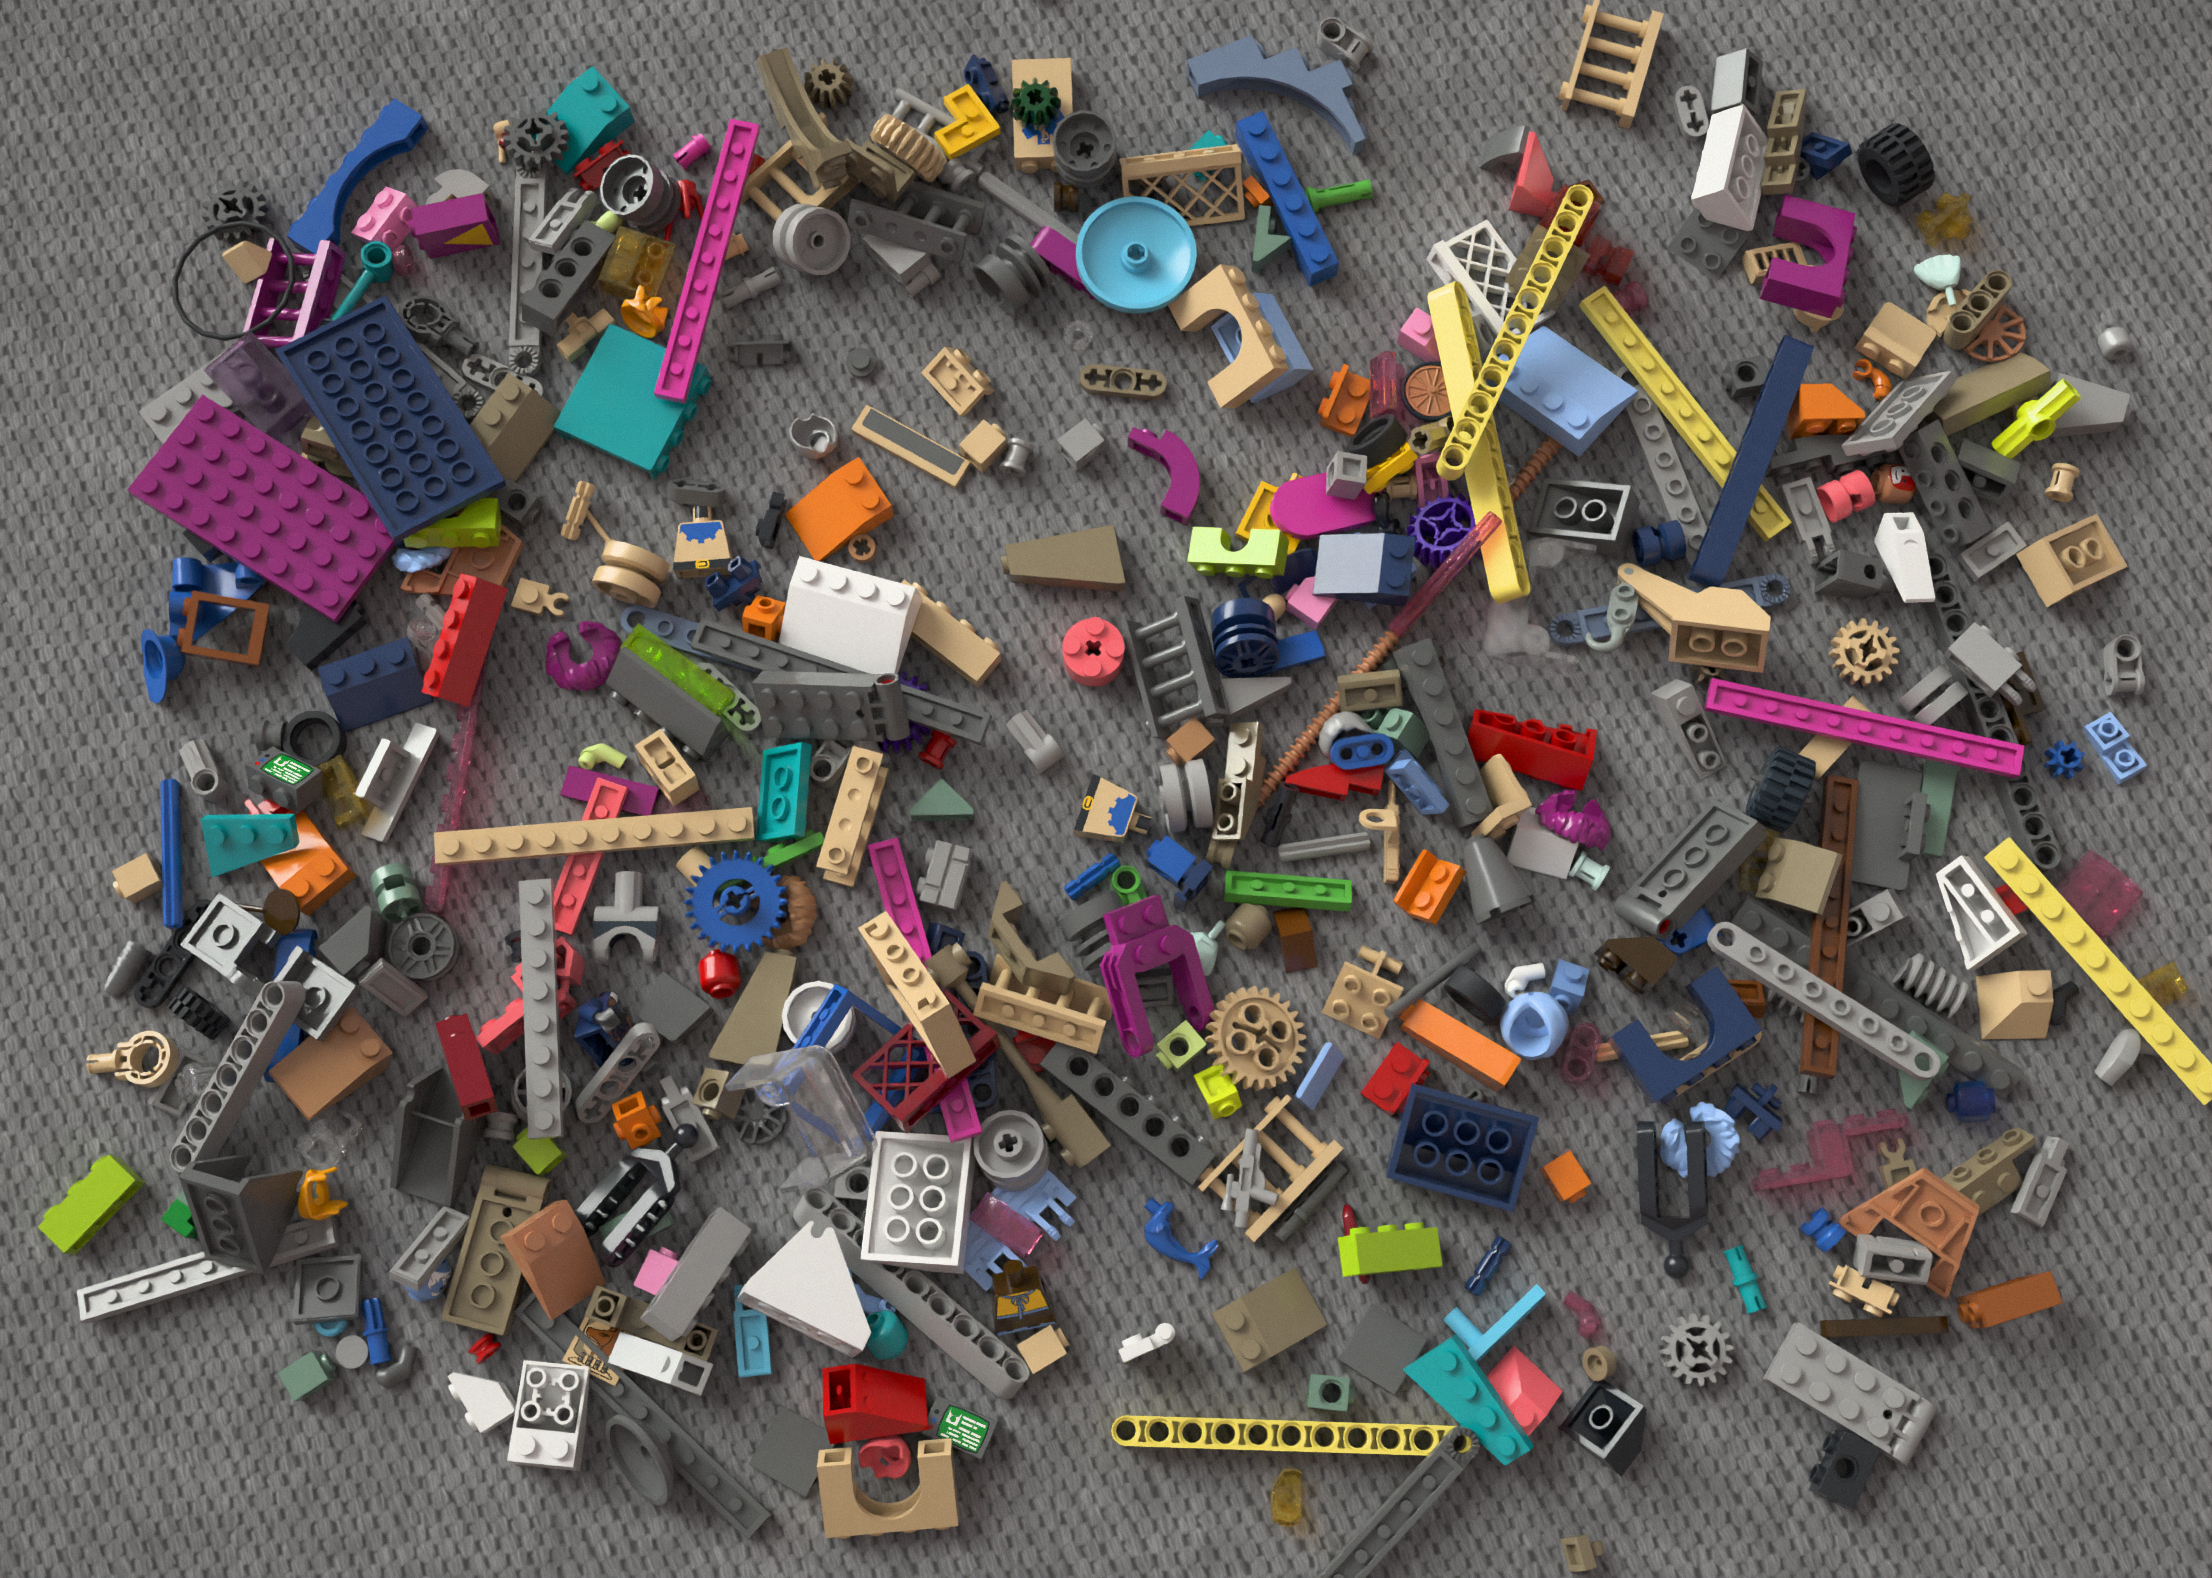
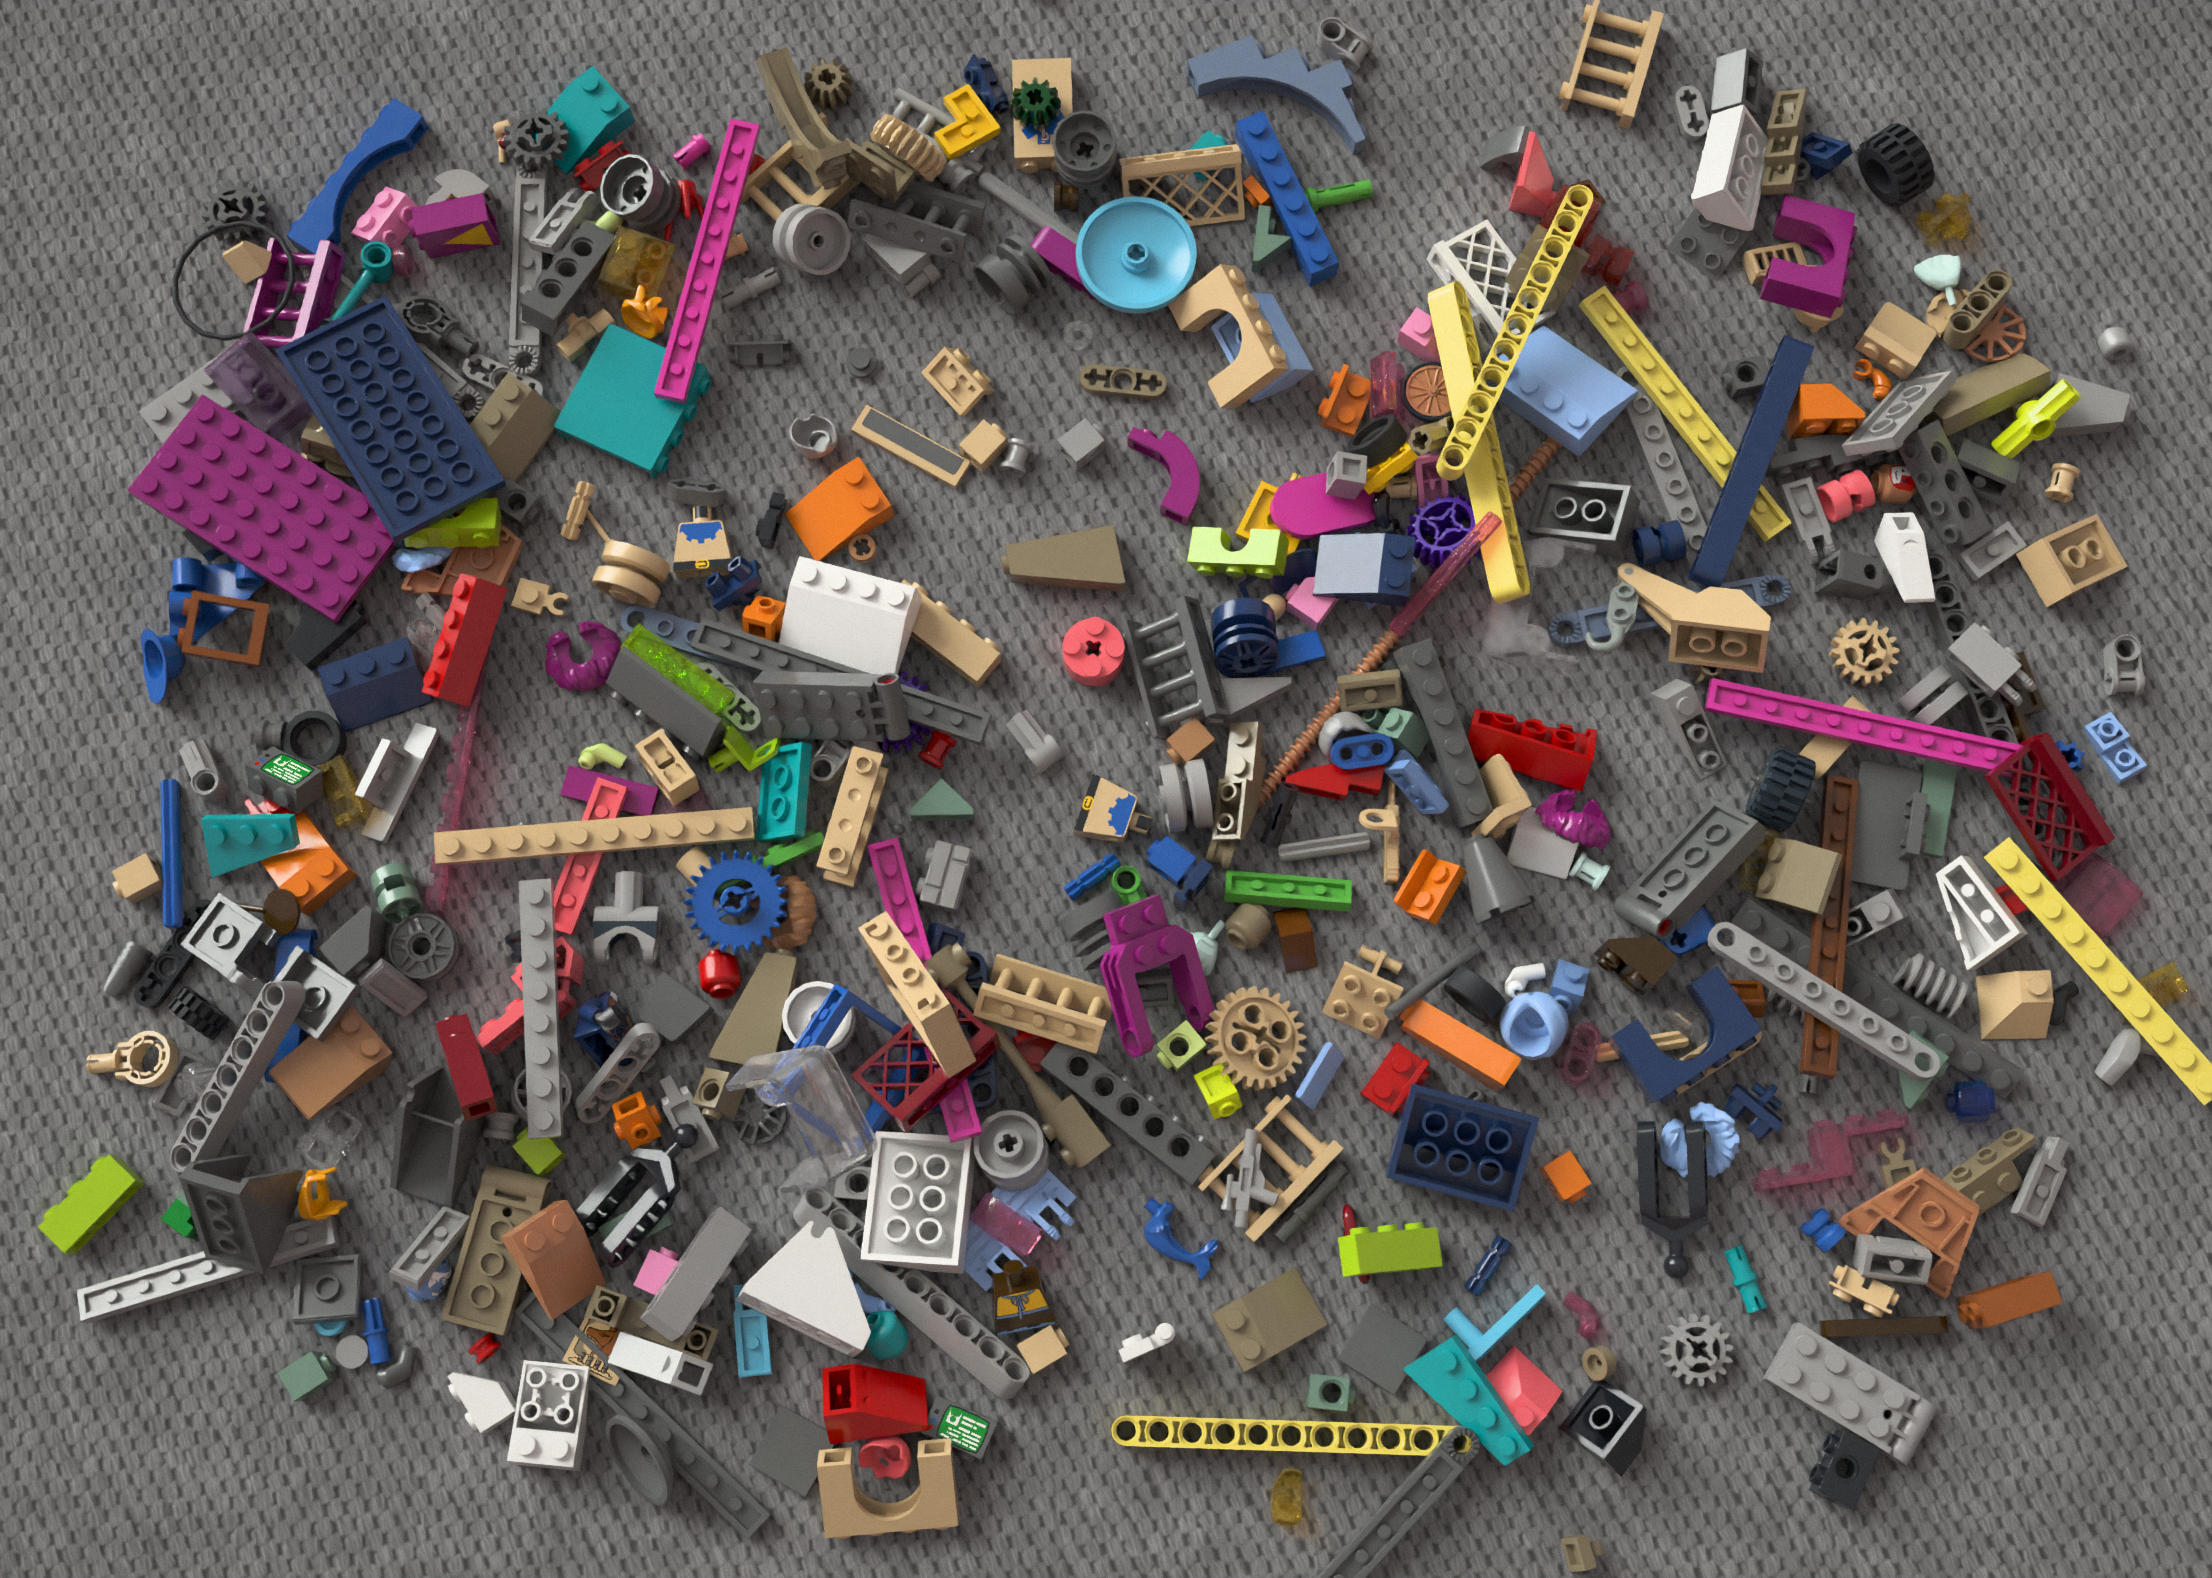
(739, 750): none -> lime bracket
(1048, 973): dark tan slope -> none
(2064, 793): none -> dark red fence

